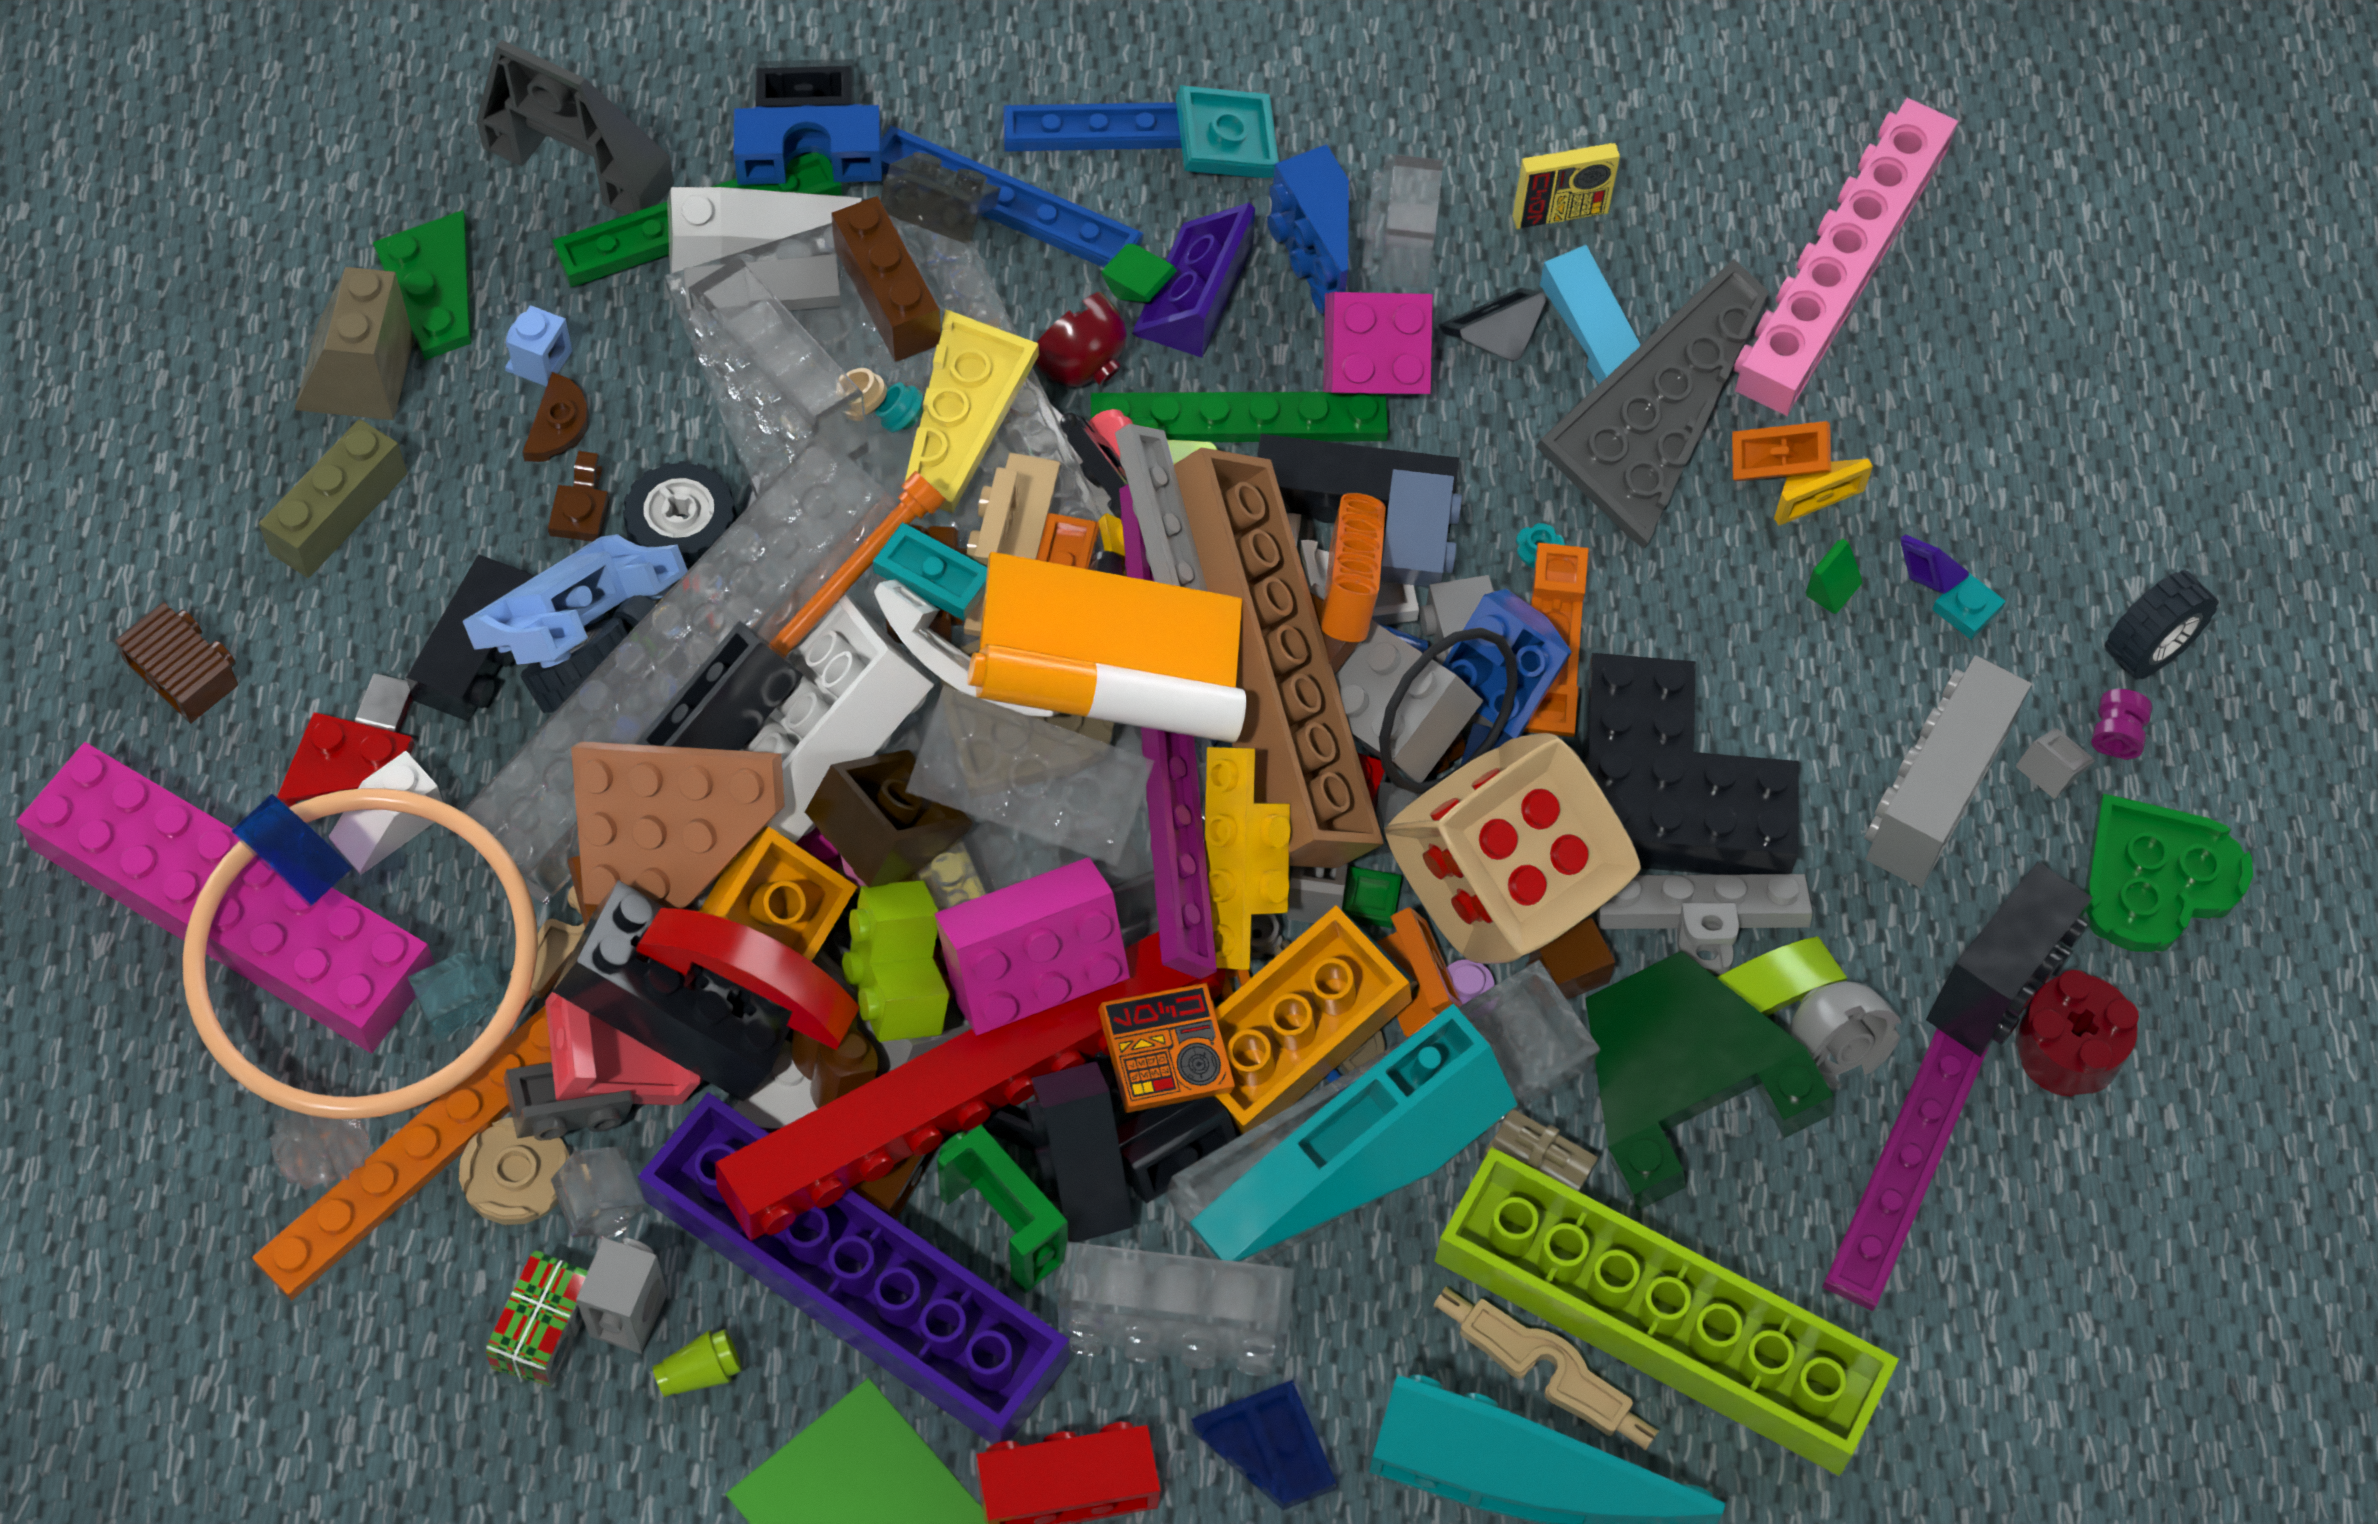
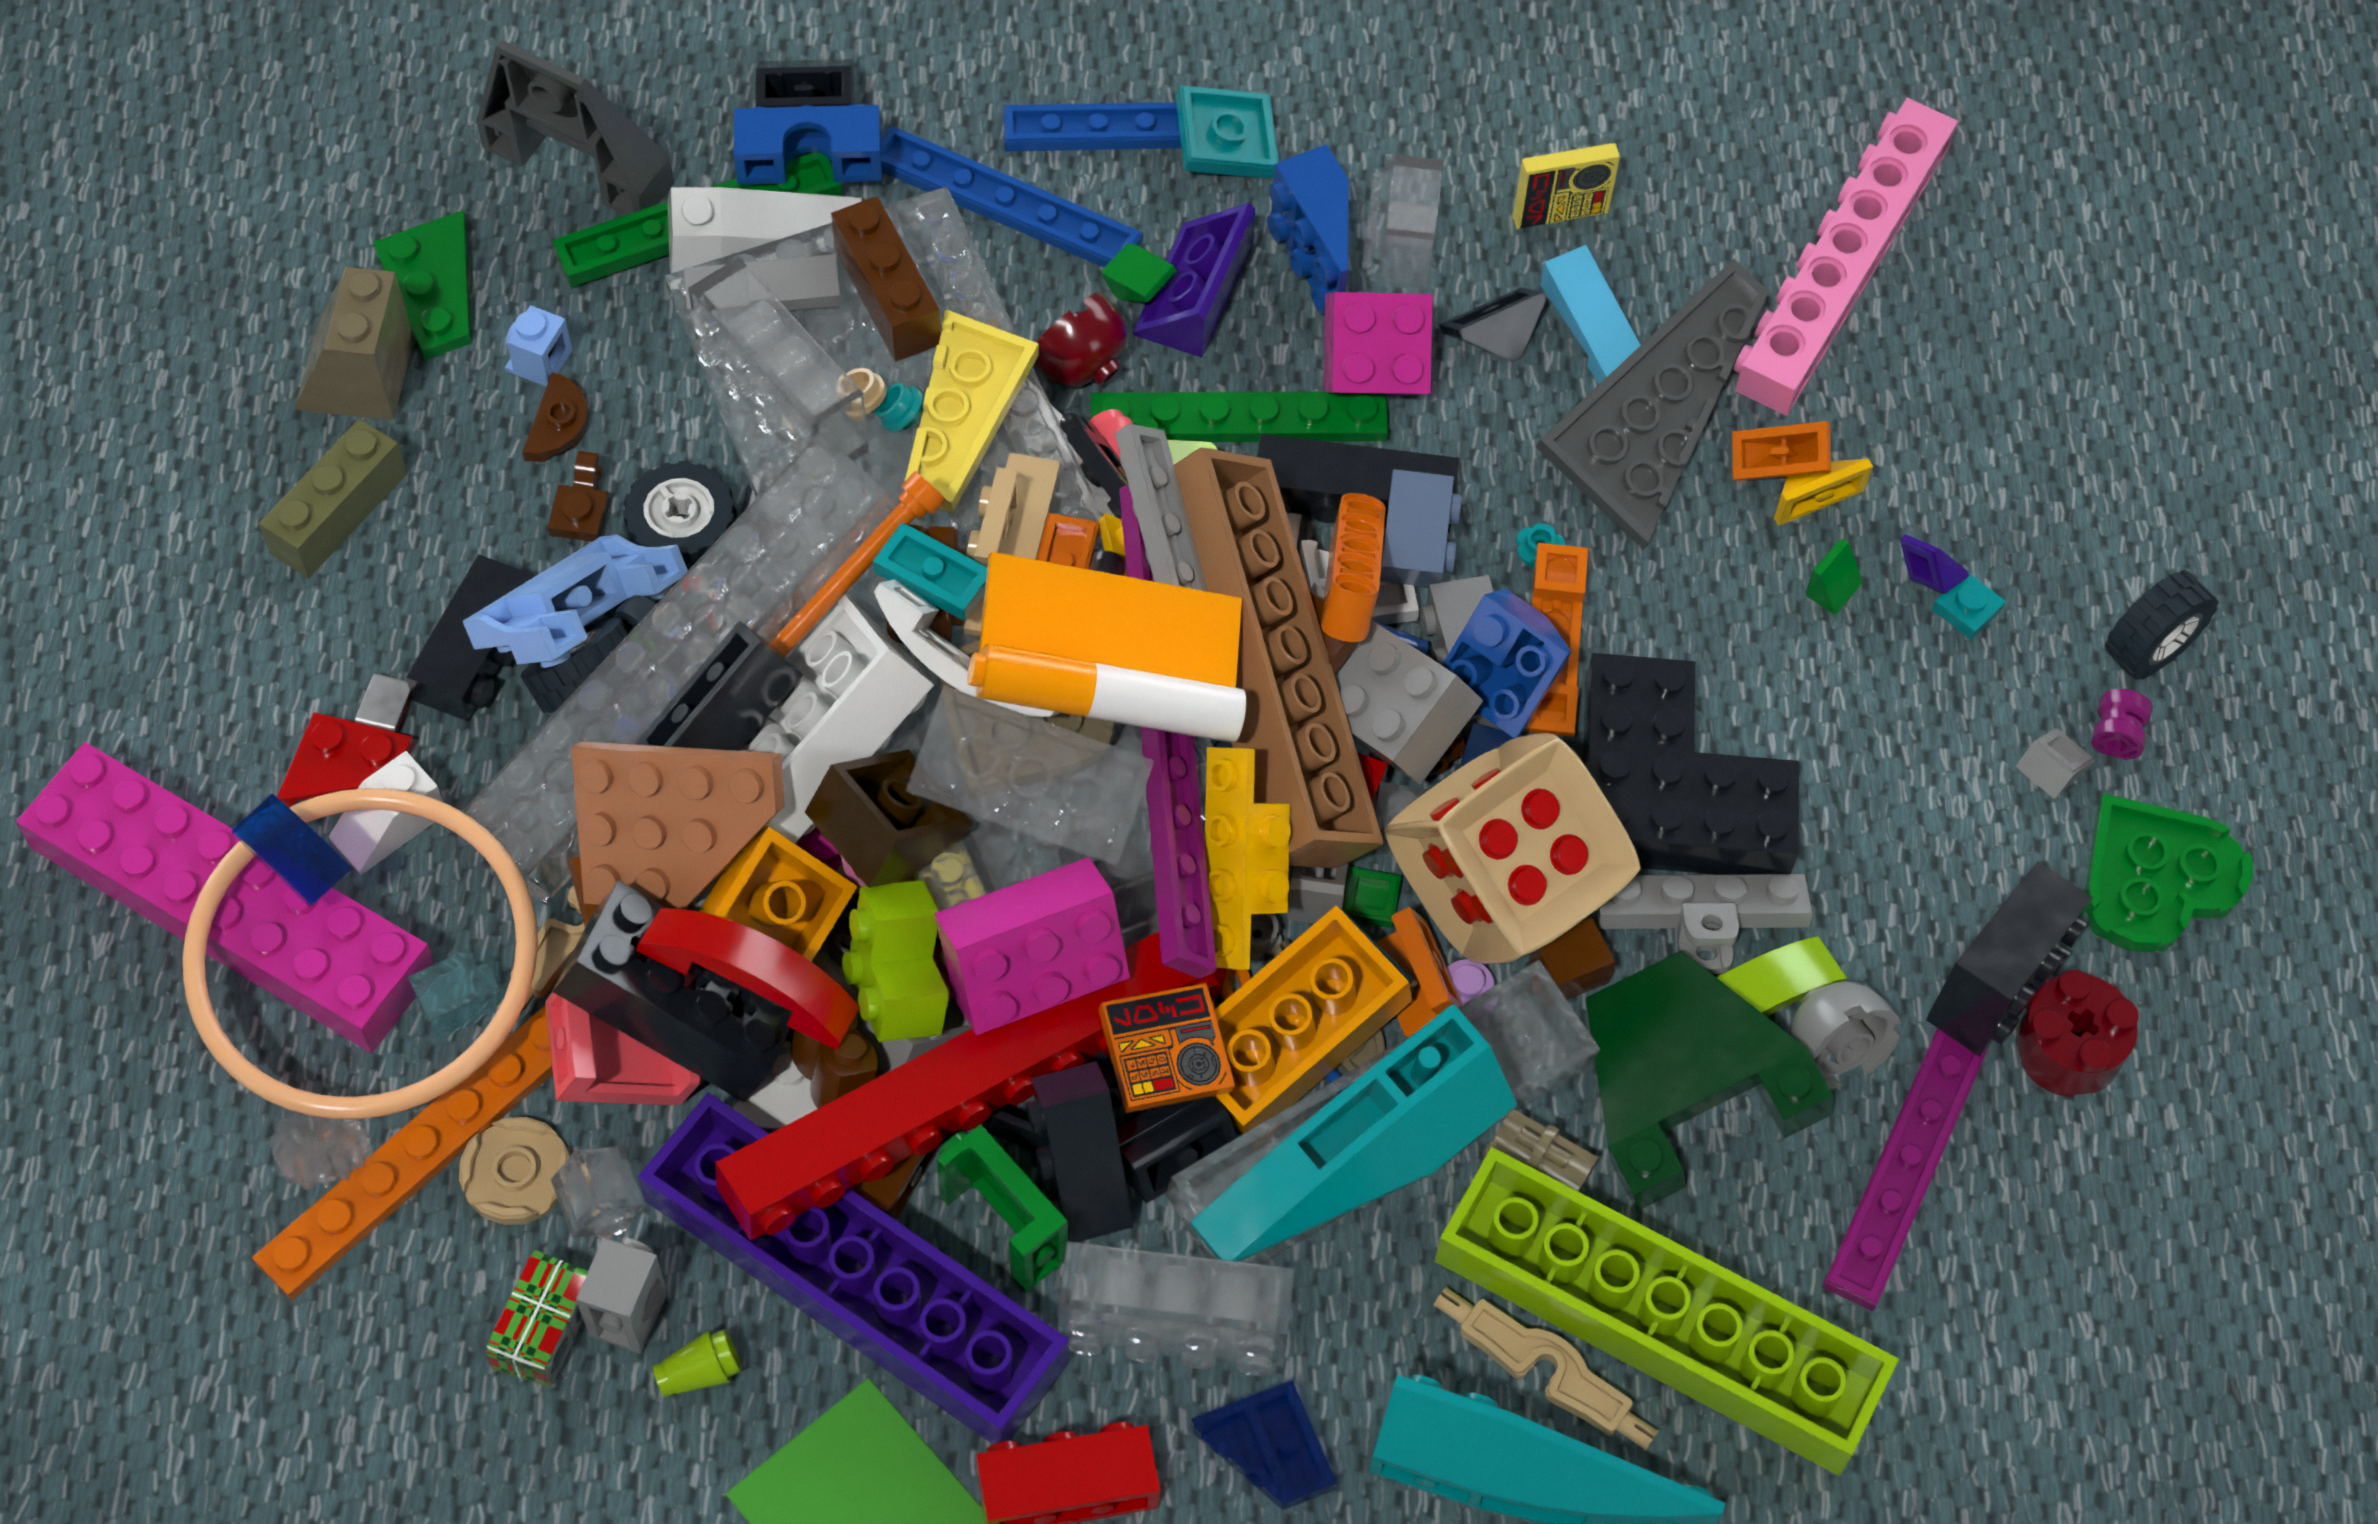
(178, 661): reddish brown brick -> none
(539, 1114): dark grey bracket -> none
(937, 197): clear smoke bracket -> none
(1413, 672): black piece -> none
(1944, 770): light grey brick -> none

